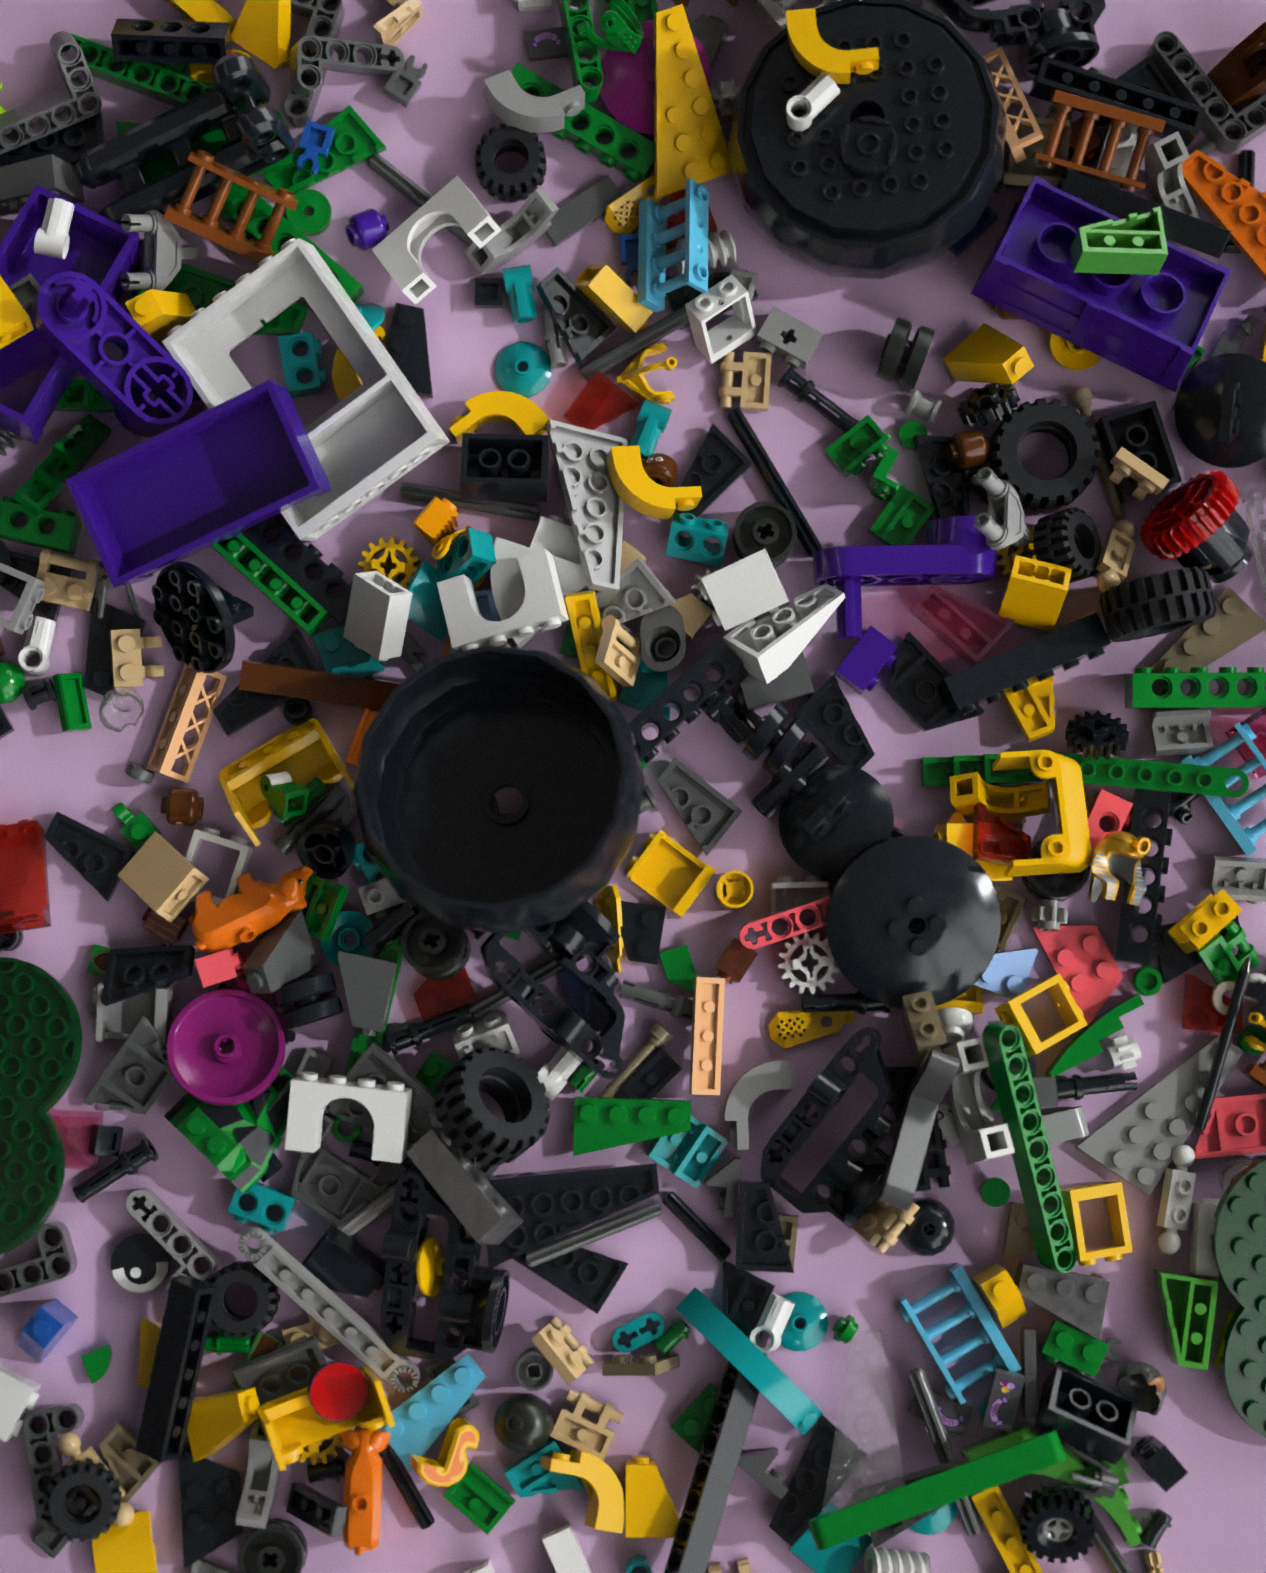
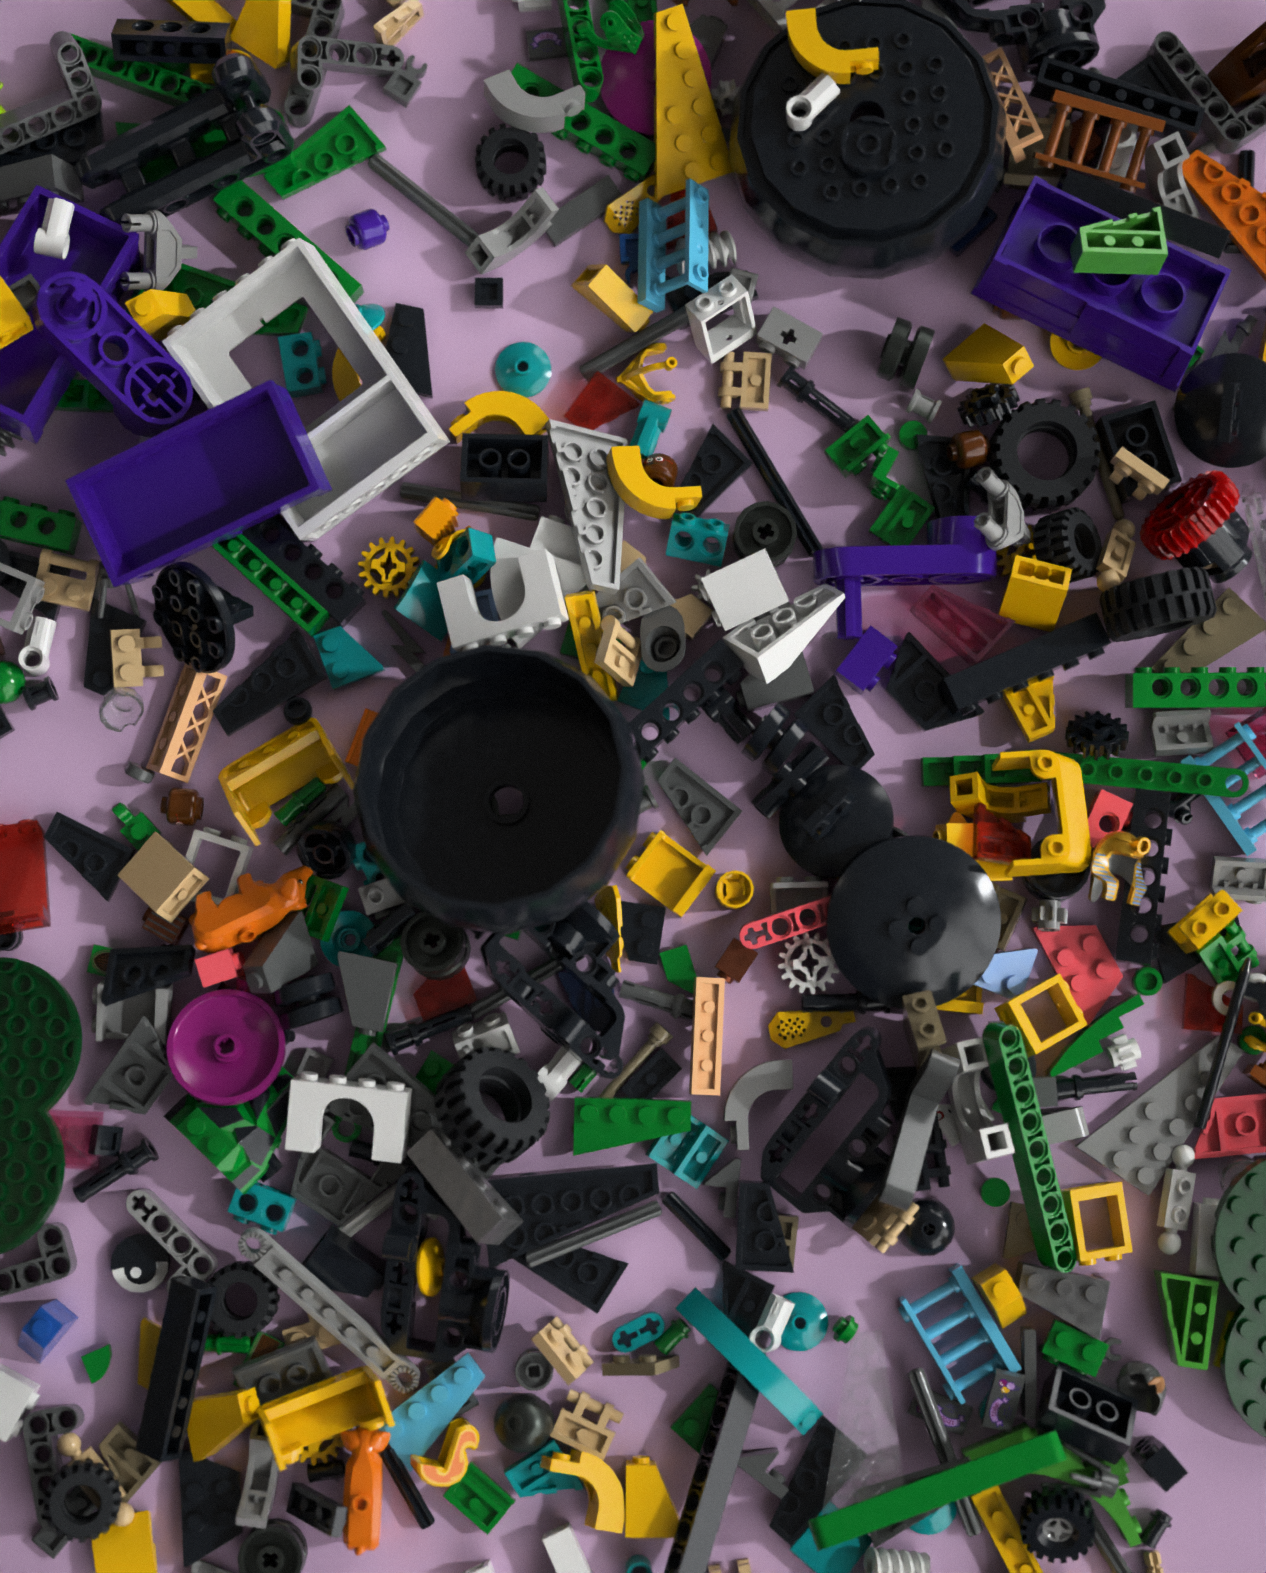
(65, 461): green slope -> none
(71, 702): green tile -> none
(208, 226): dark orange fence -> none
(282, 791): green leg -> none
(315, 142): blue plate -> none
(315, 685): reddish brown tile -> none
(319, 220): green piece -> none
(338, 1390): red tile -> none
(377, 615): white brick -> none
(403, 247): white arch -> none
(519, 287): teal piece -> none
(555, 342): light grey pin -> none
(574, 314): black wing -> none
(955, 1023): white piece -> none

